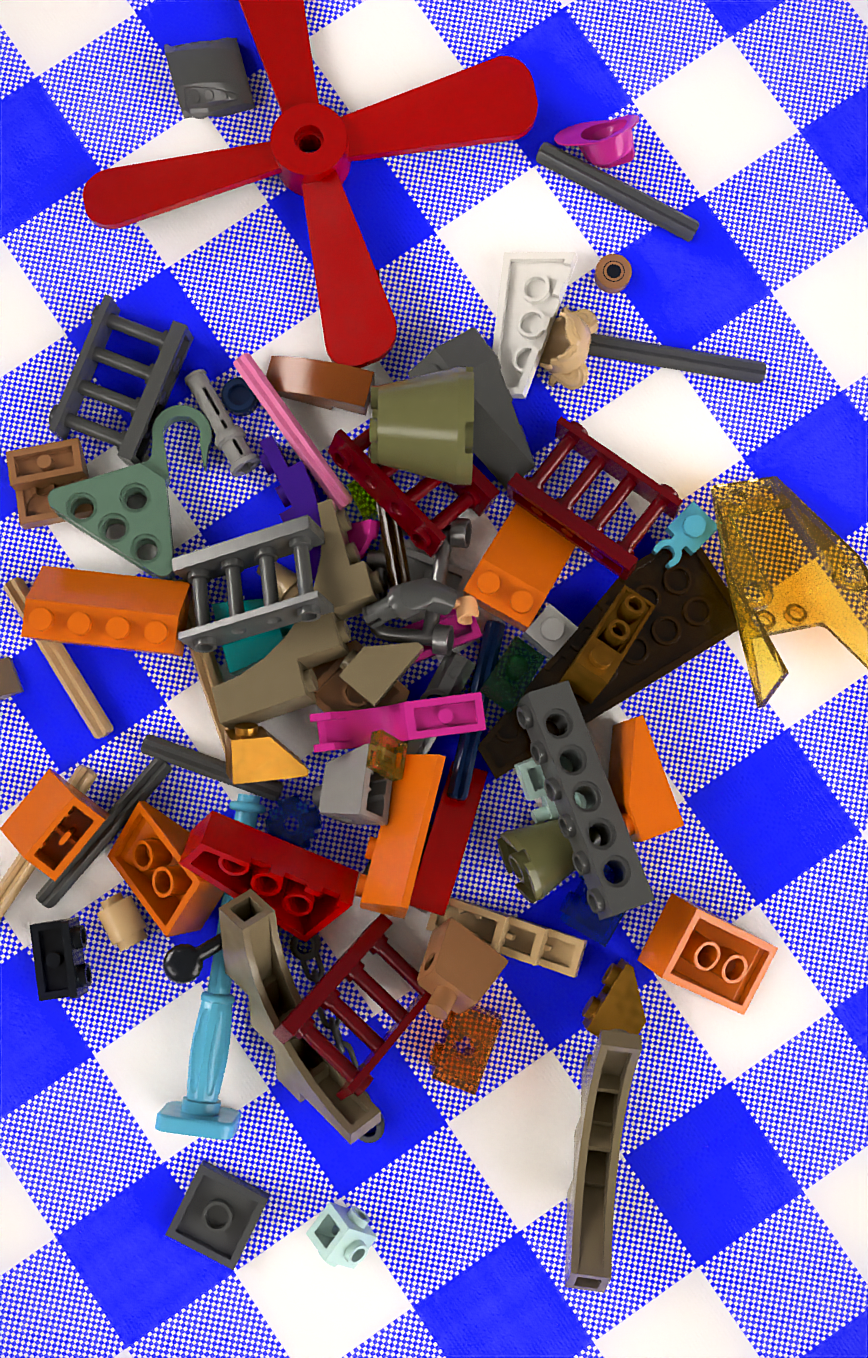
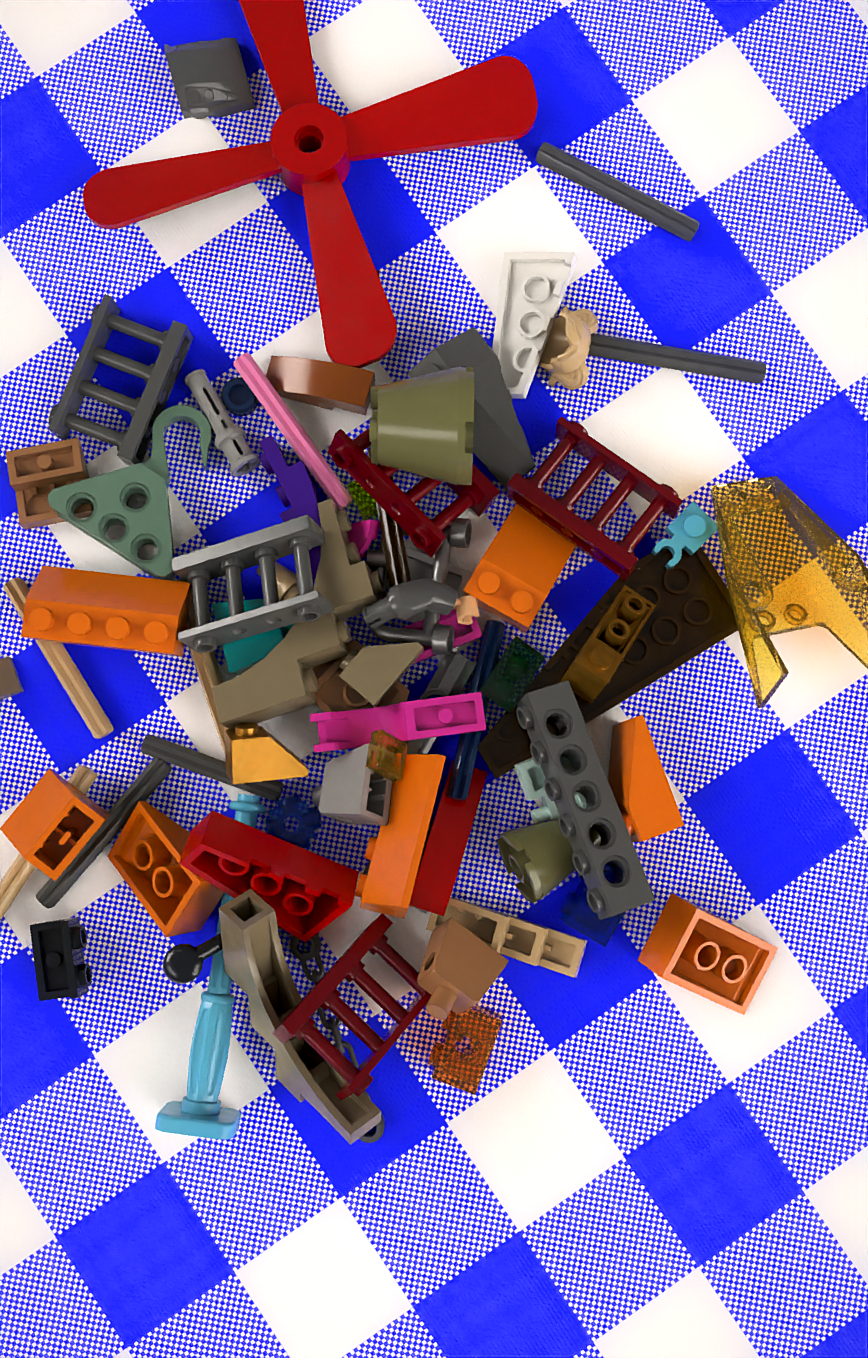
(122, 921): tan brick -> none
(217, 1214): dark grey tile -> none
(342, 1235): light aqua brick -> none
(549, 631): light grey brick -> none
(597, 1143): dark tan arch -> none
(602, 142): dark pink piece -> none
(613, 273): medium nougat tile -> none
(617, 1004): pearl gold slope -> none

